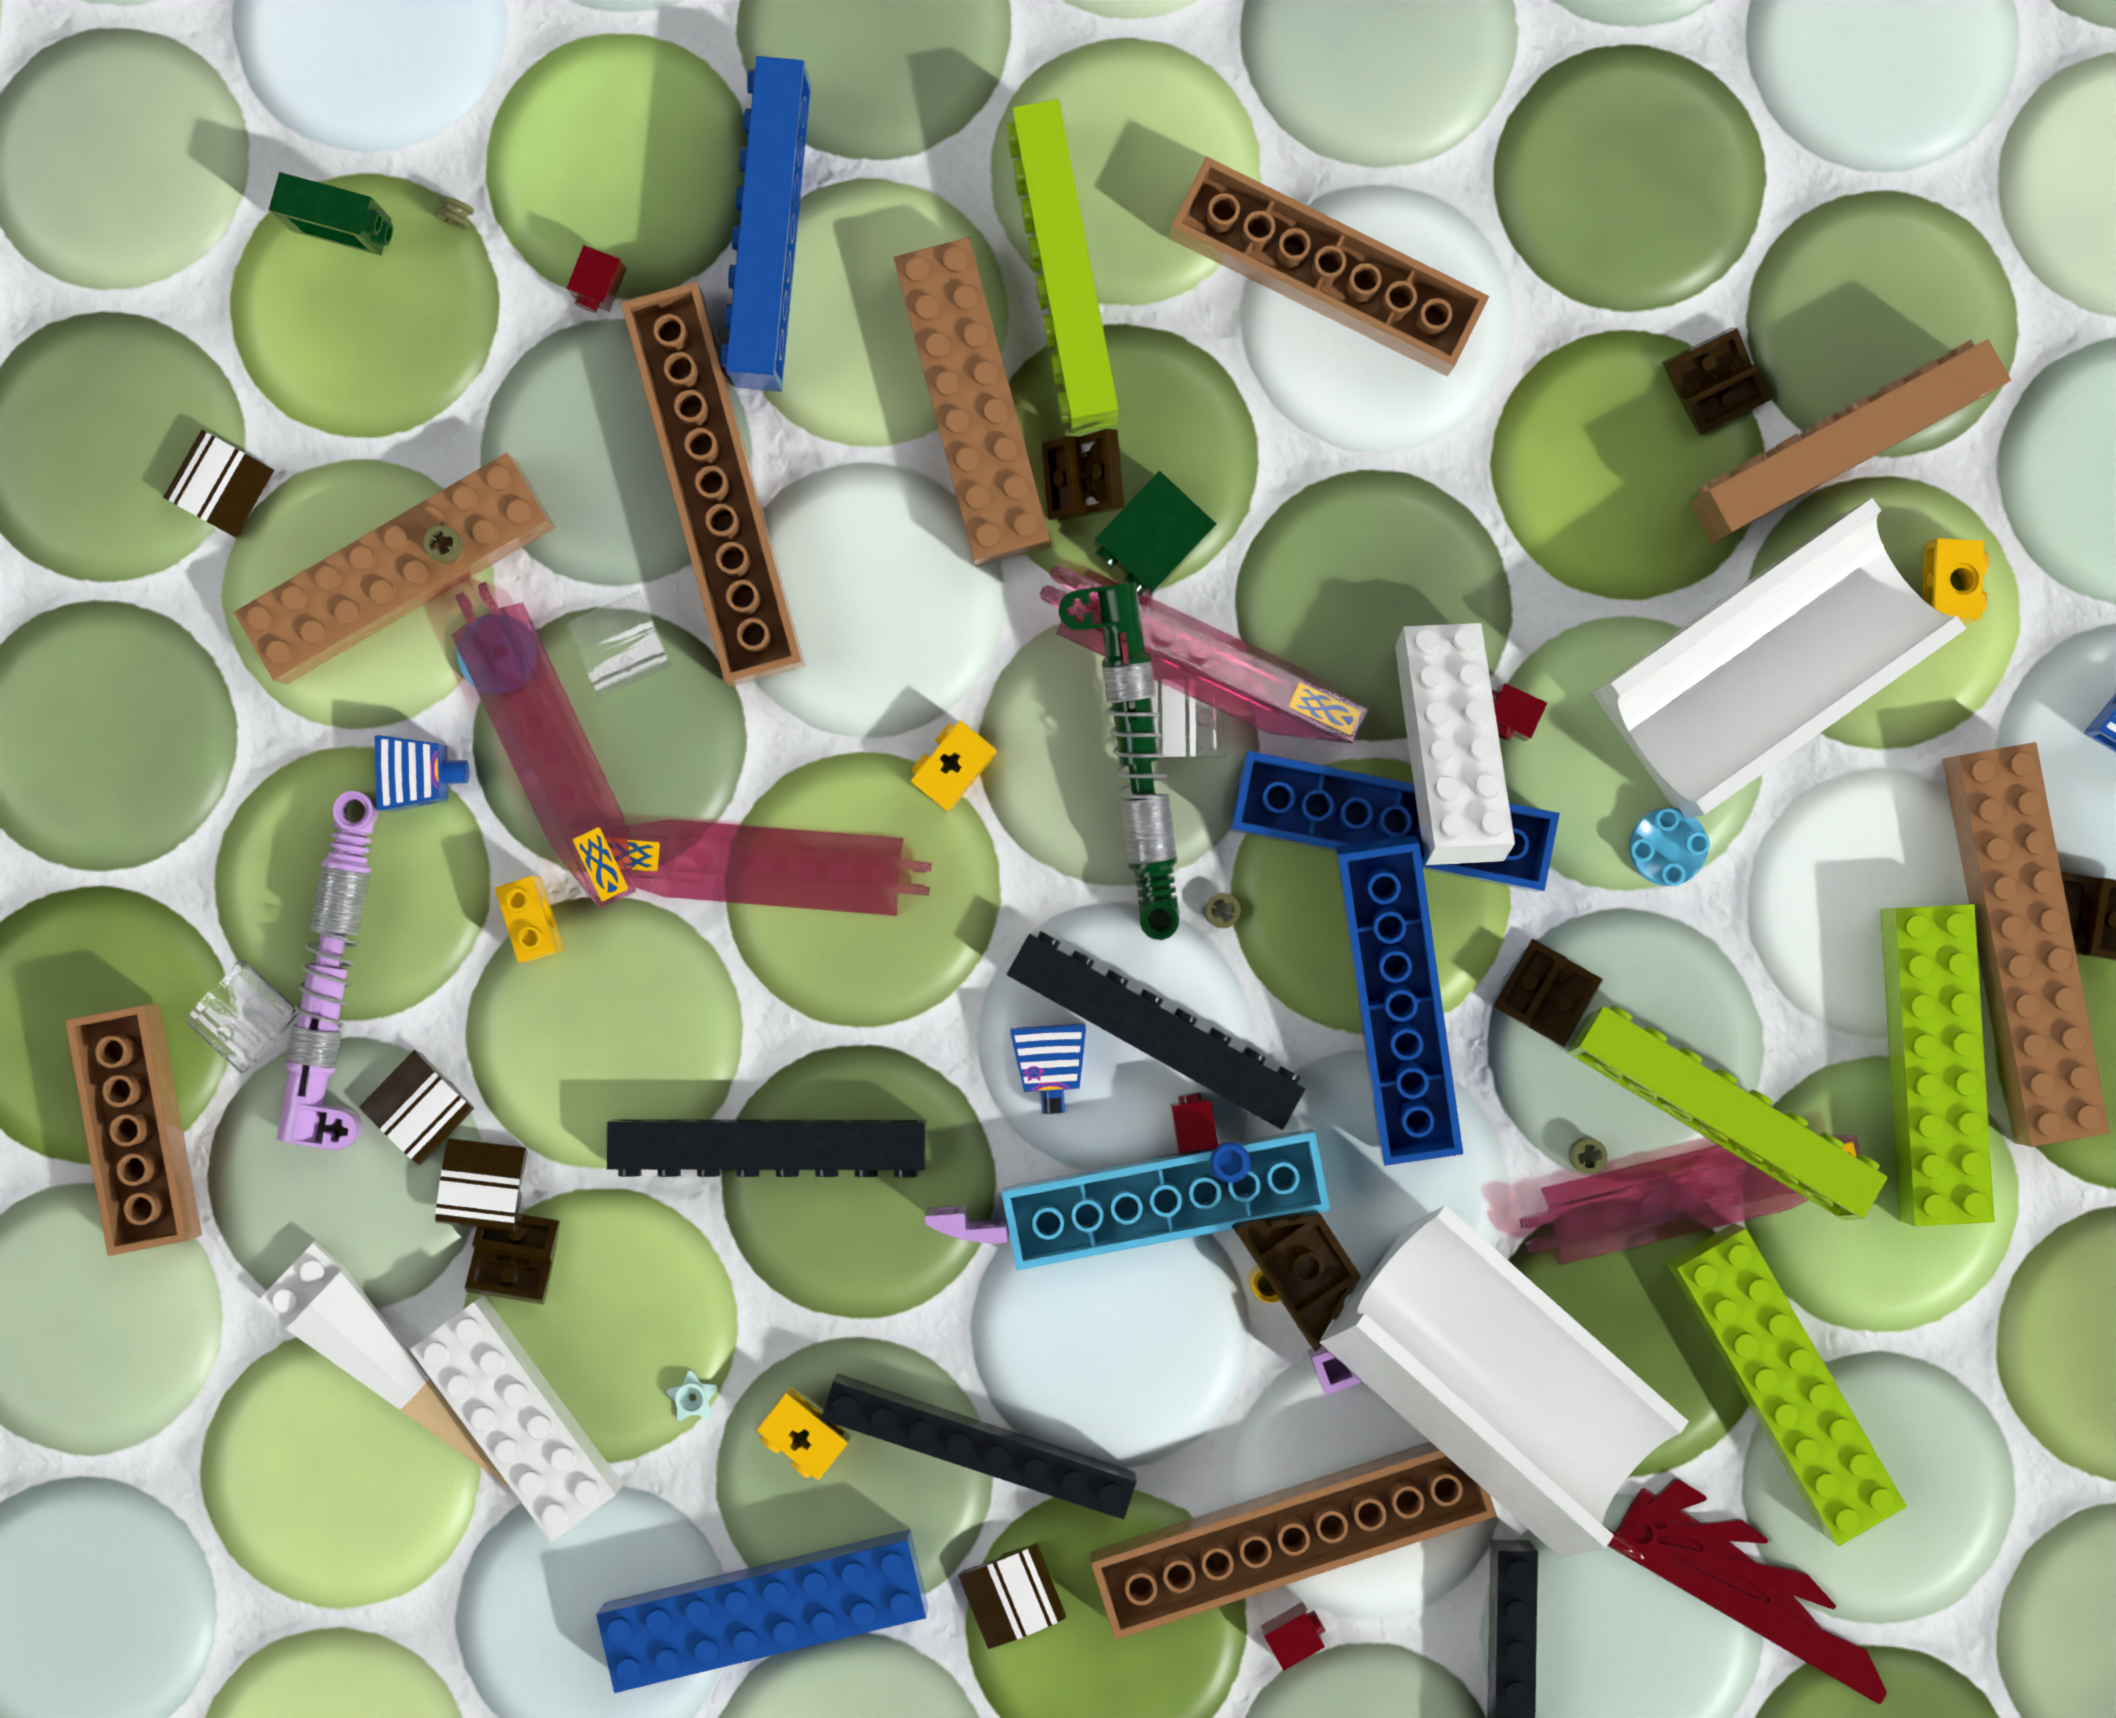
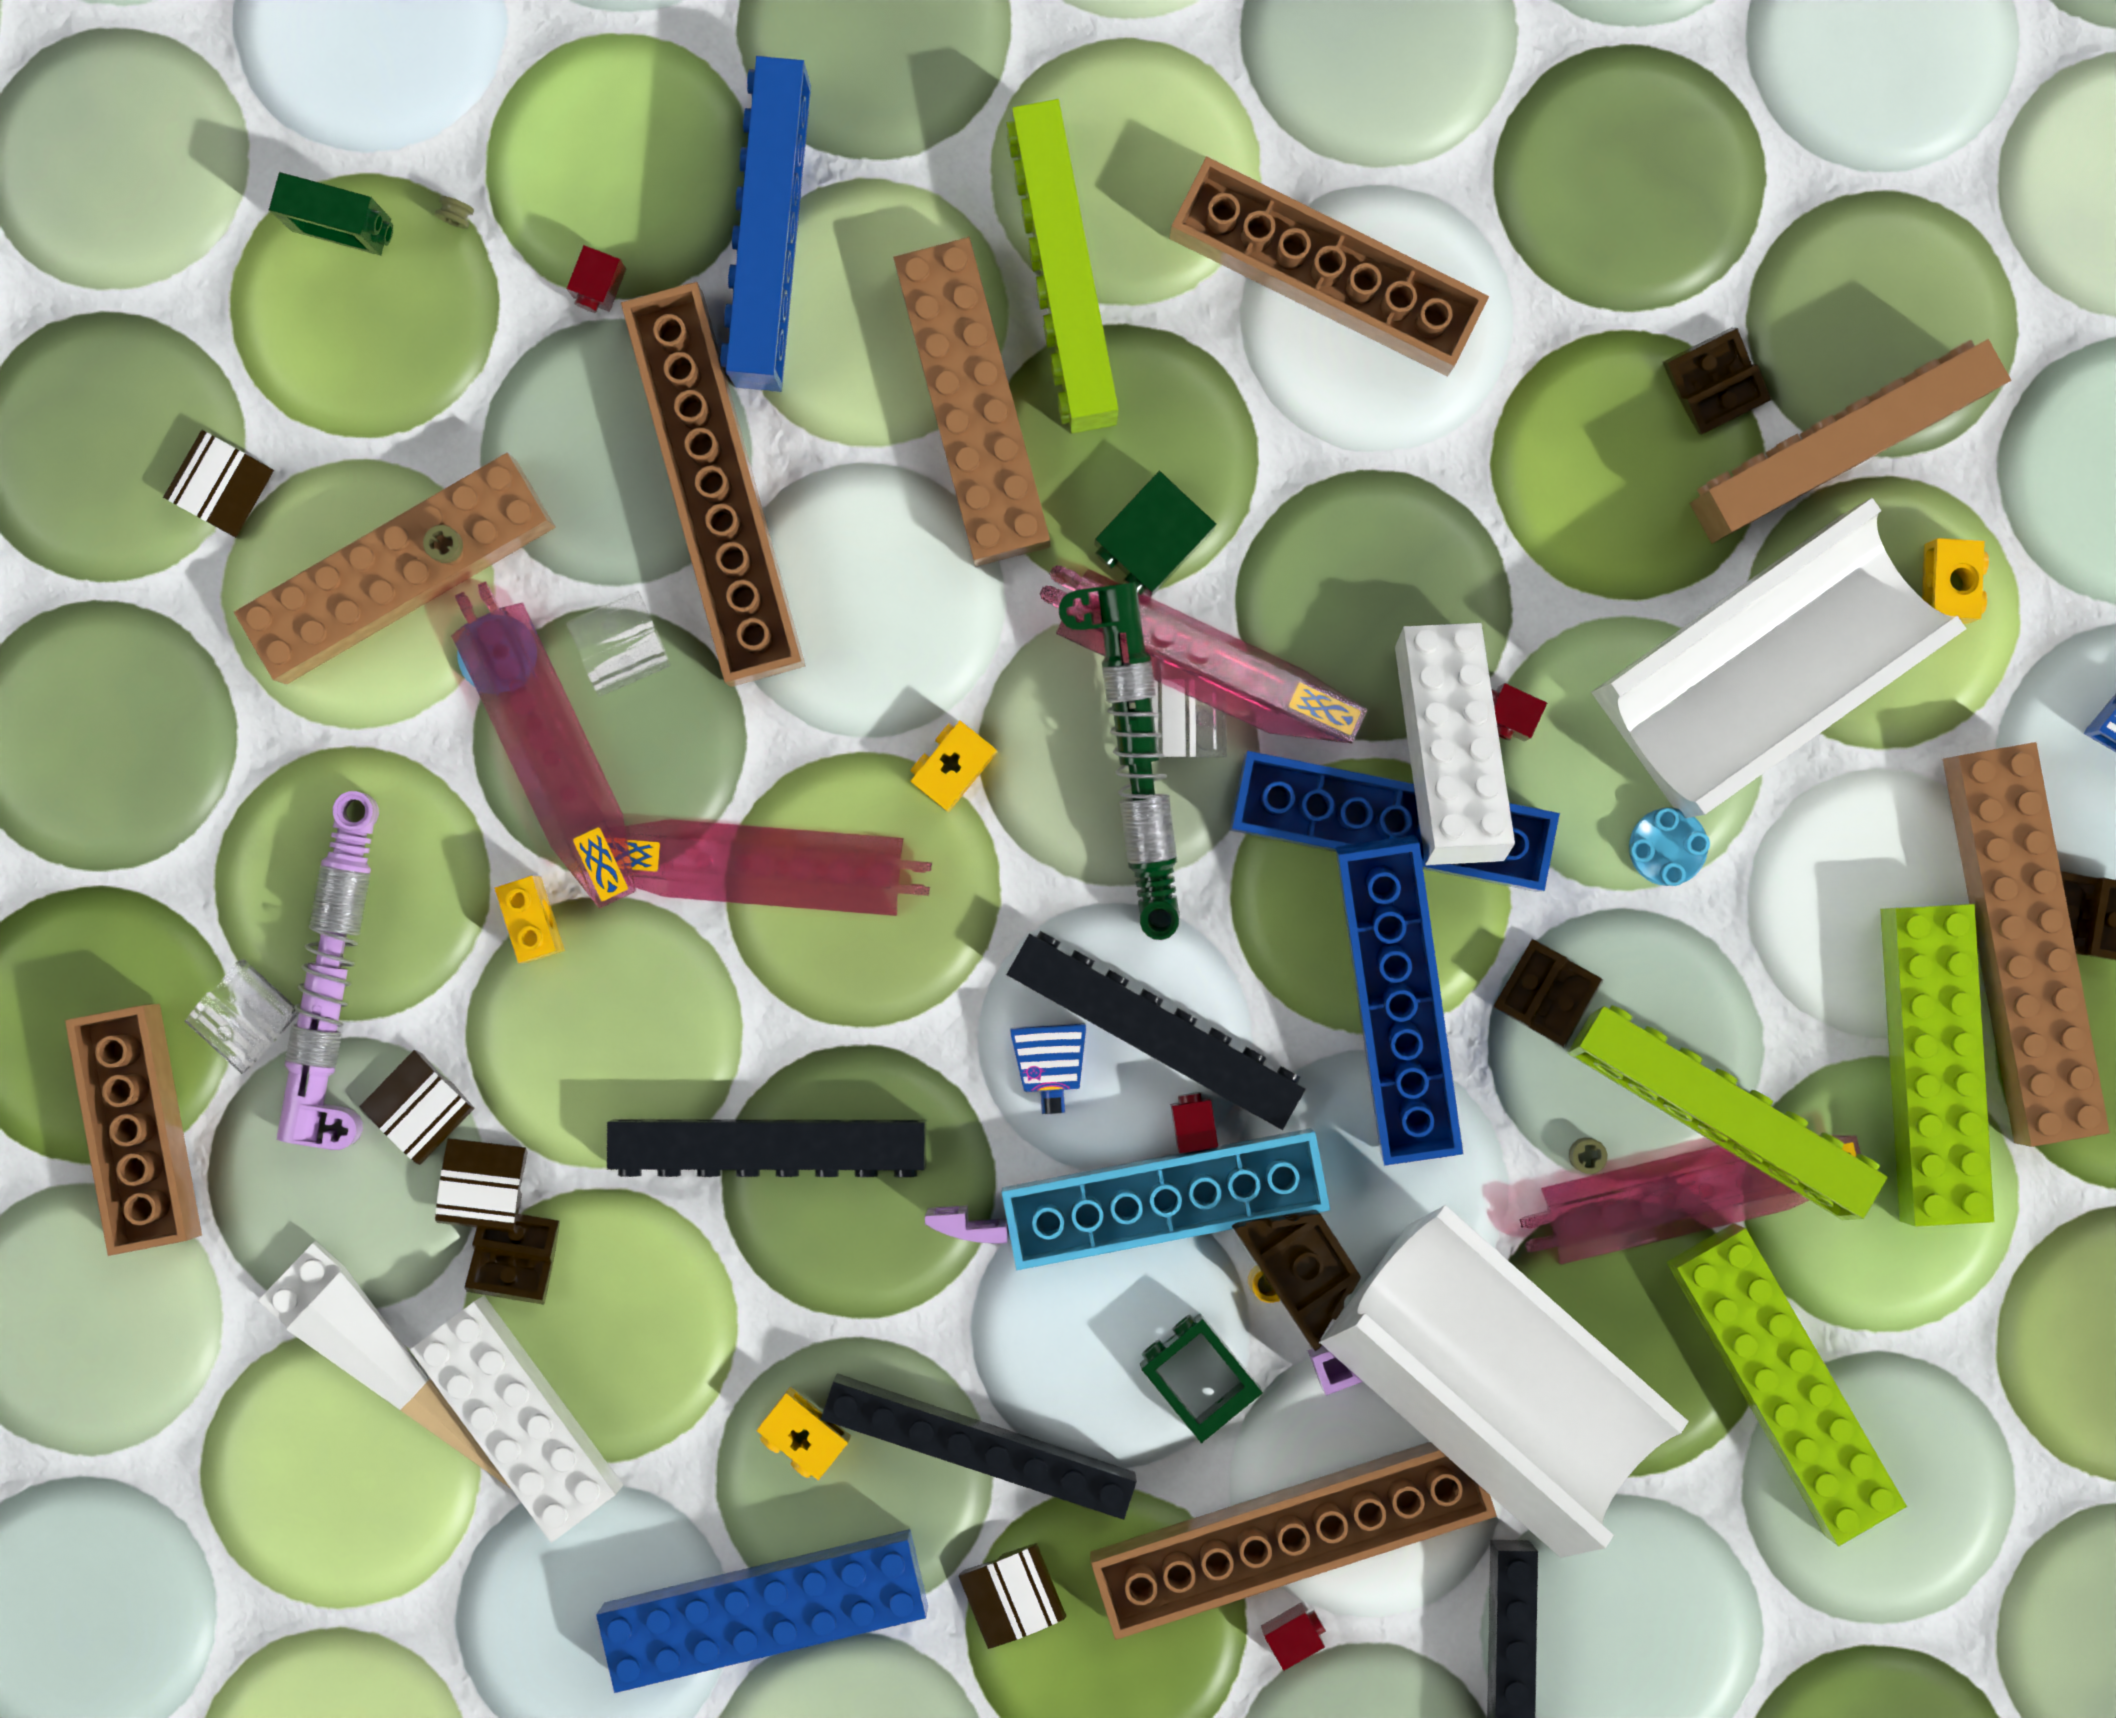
(414, 773): blue torso -> none
(687, 1407): light aqua plate -> none
(1083, 475): dark brown slope -> none
(1226, 1406): none -> dark green window
(1227, 899): olive bush -> none
(1230, 1162): blue tile -> none
(1724, 1577): dark red animal -> none

